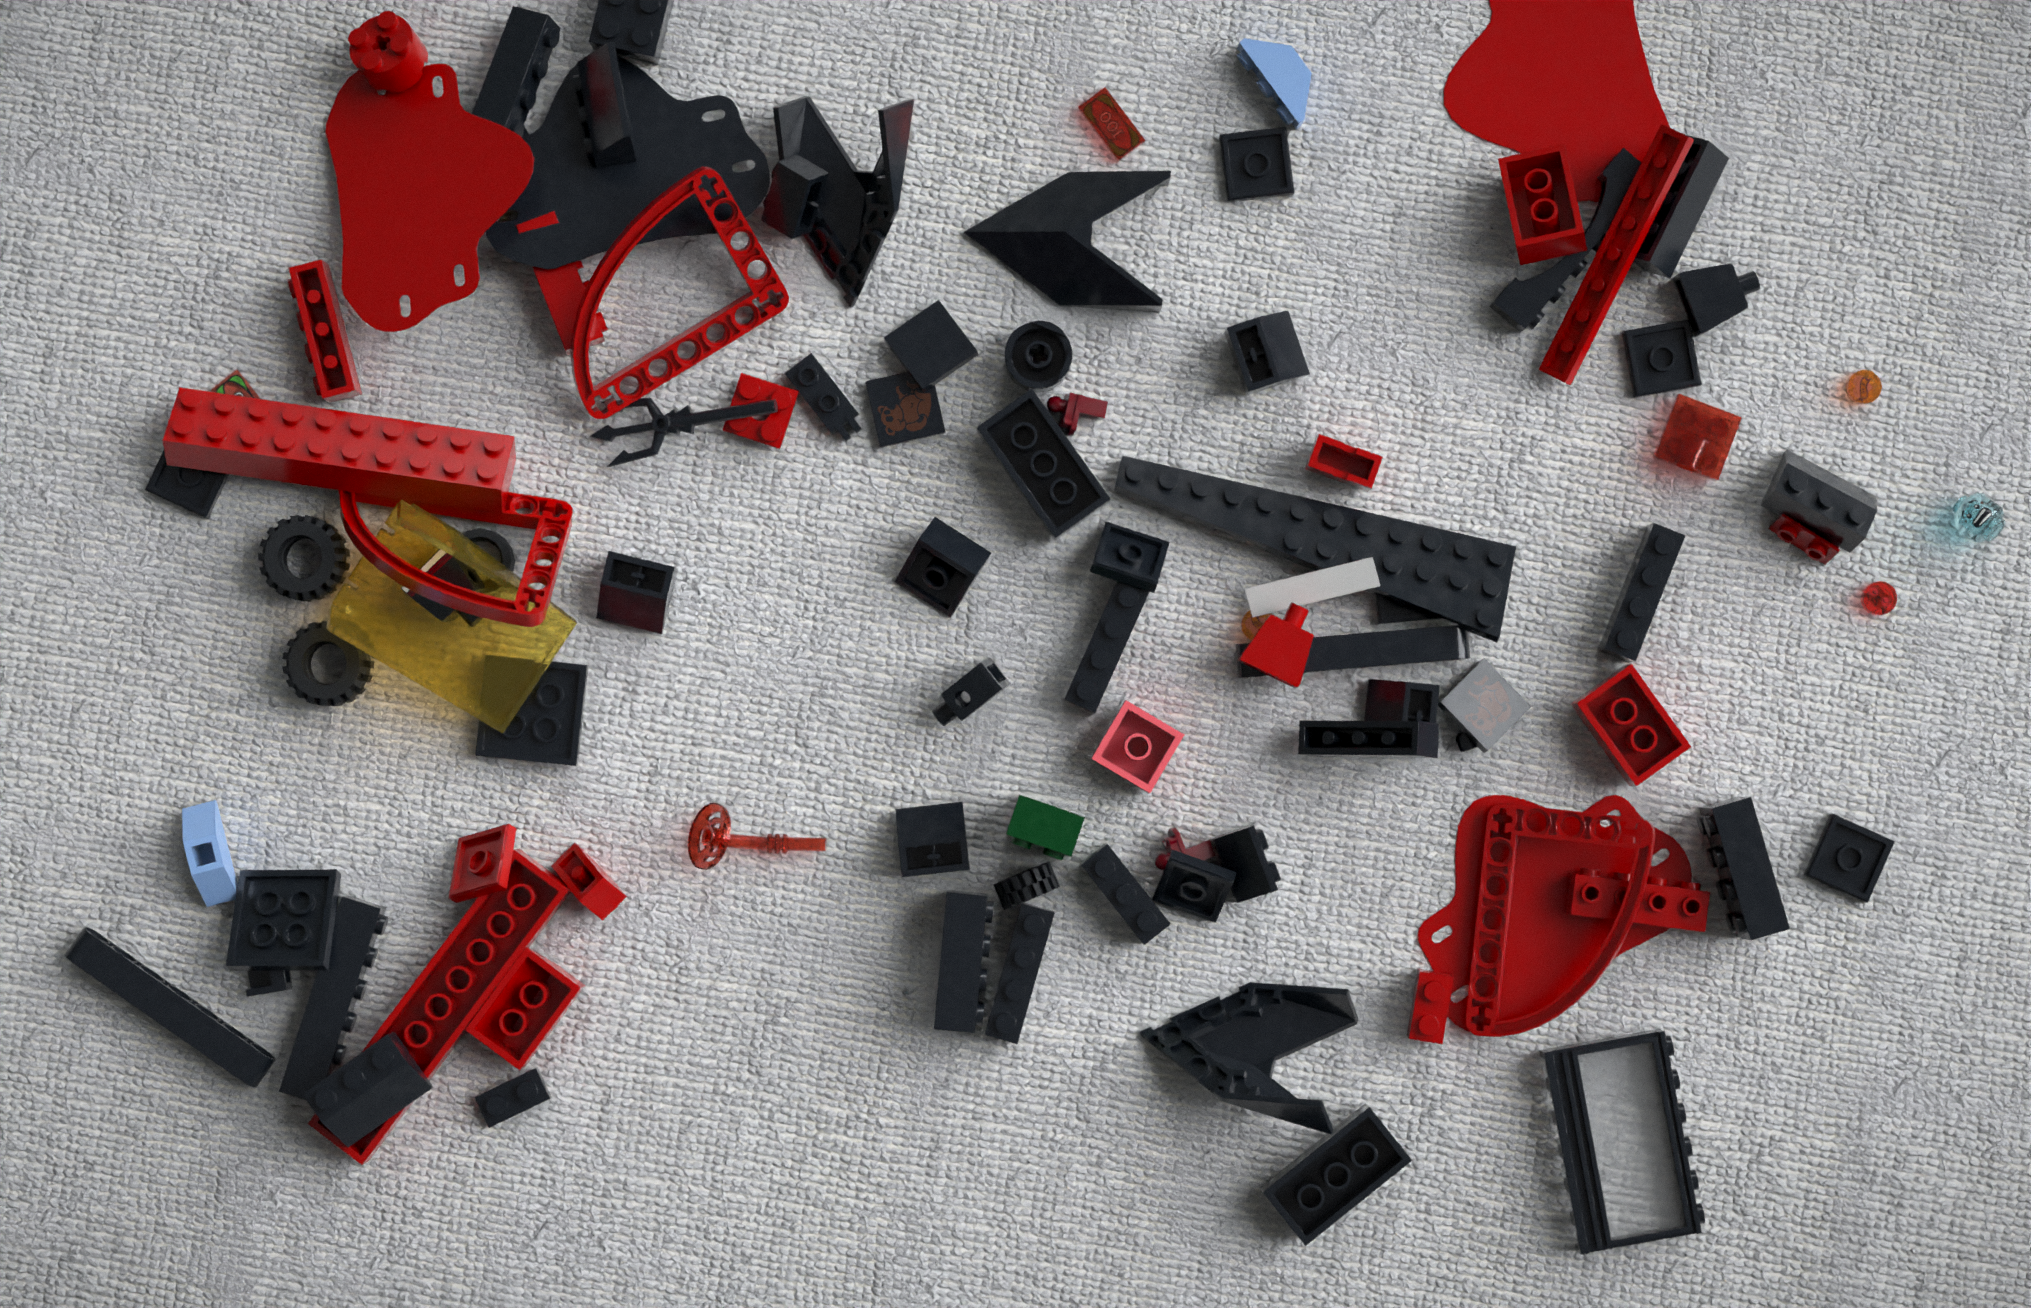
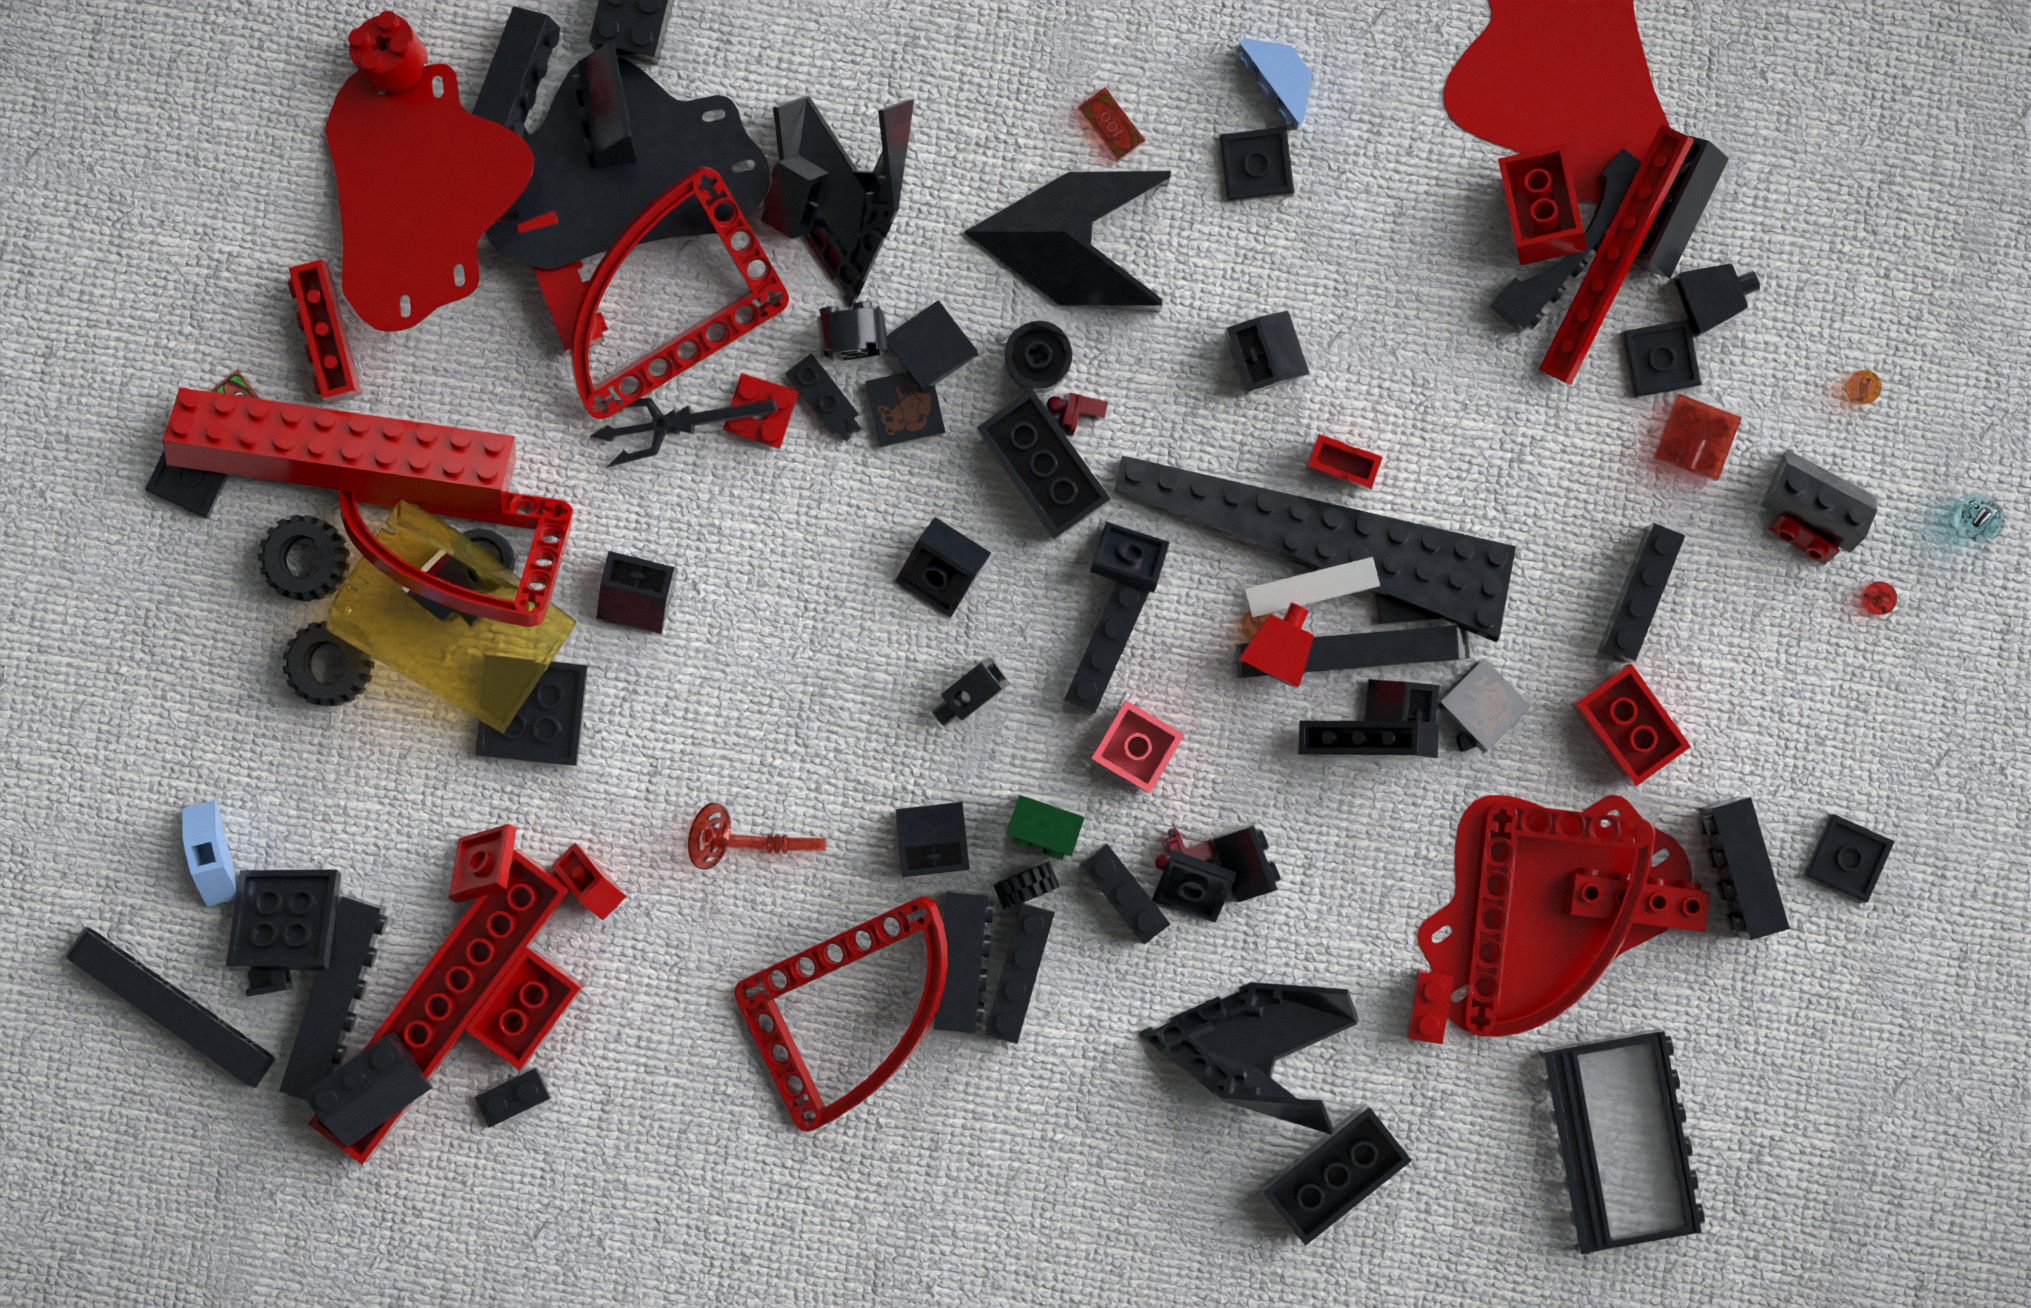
(764, 1003): none -> red beam
(852, 332): none -> black brick

